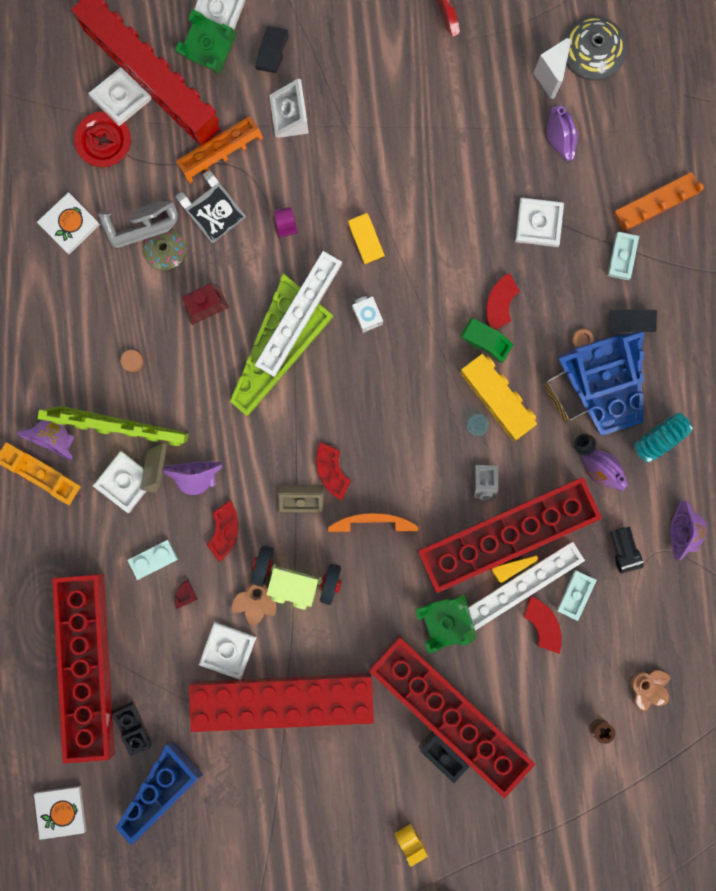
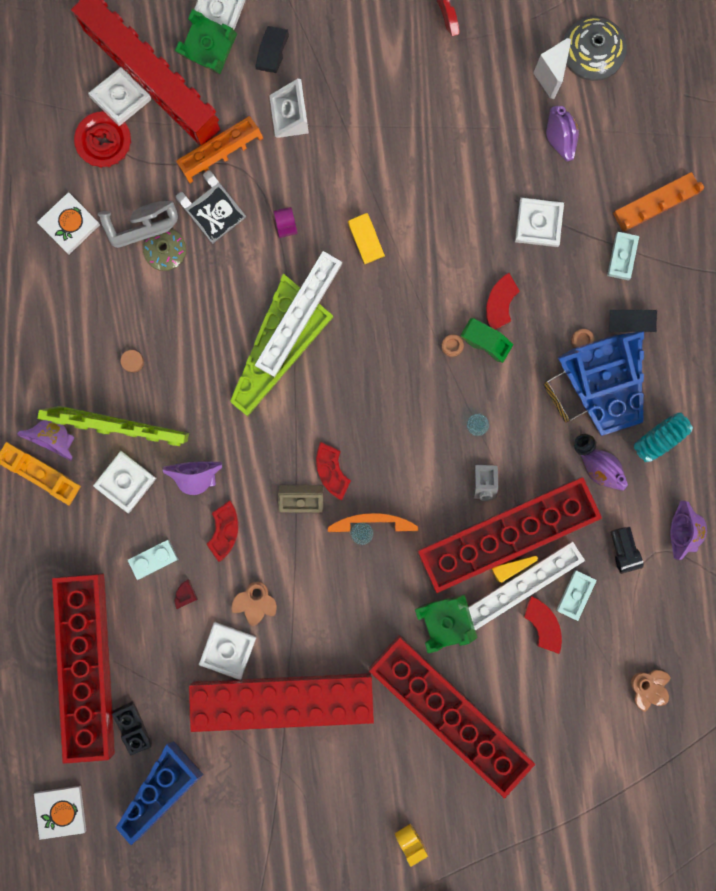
(153, 468): dark tan slope -> none
(204, 303): dark red torso -> none
(294, 585): brick -> none
(362, 533): none -> clear light blue plate
(367, 313): white brick -> none
(443, 757): black brick -> none
(452, 345): none -> nougat tile
(498, 397): yellow brick -> none
(608, 736): reddish brown bush -> none

